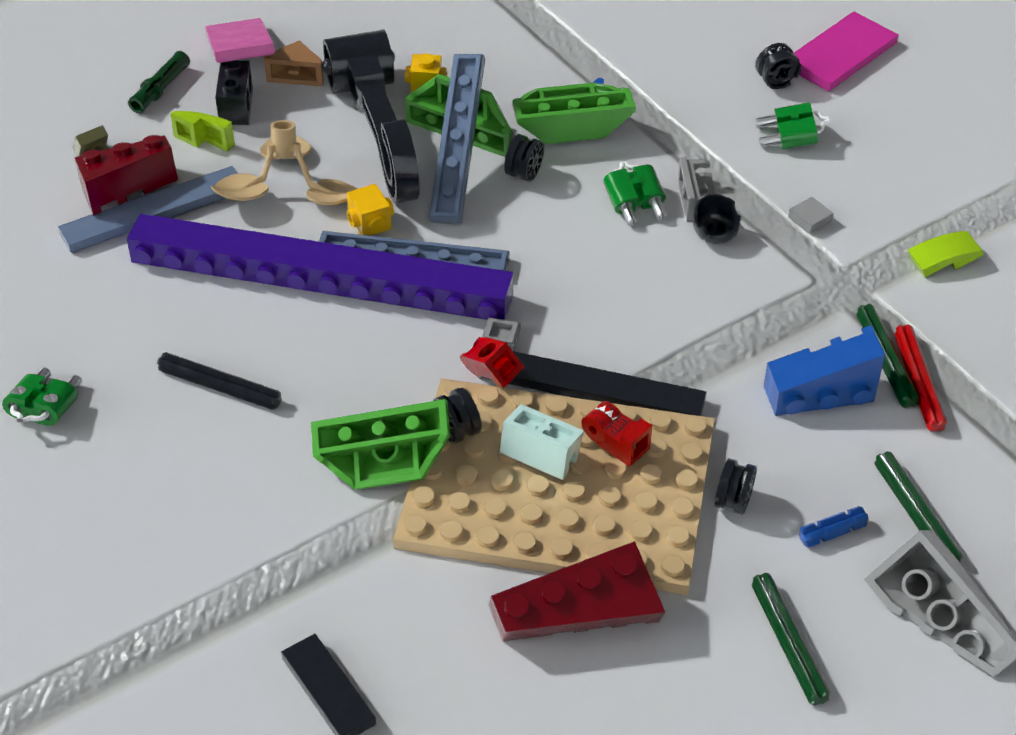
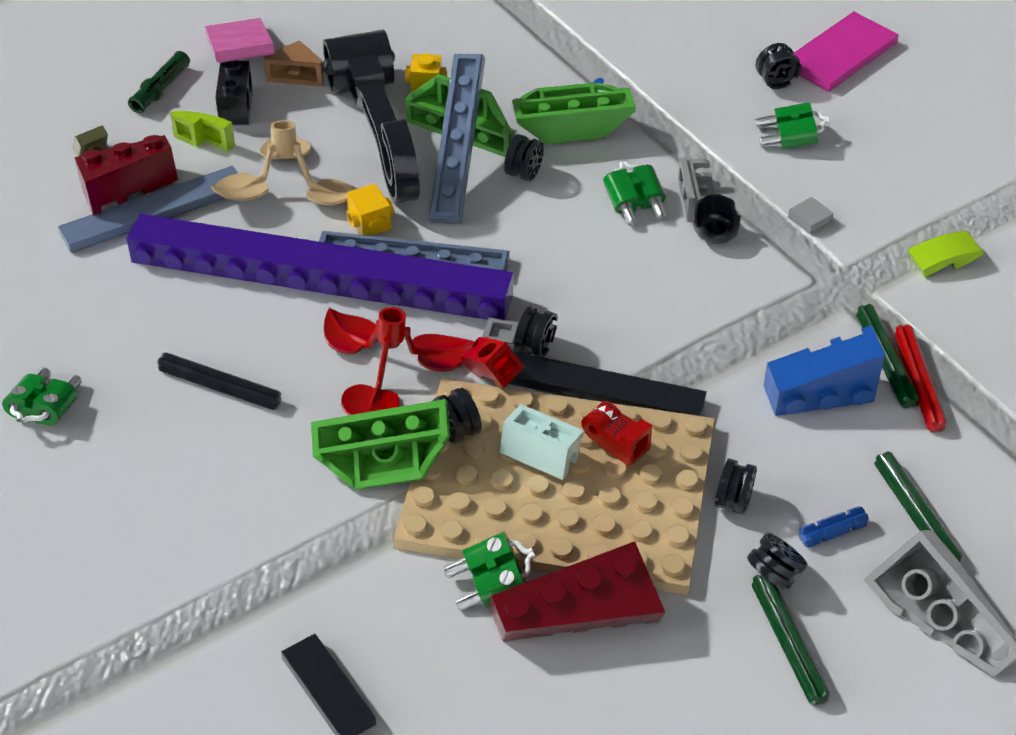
(352, 333): none -> red plant
(493, 569): none -> green piece
(535, 331): none -> black wheel
(777, 561): none -> black wheel

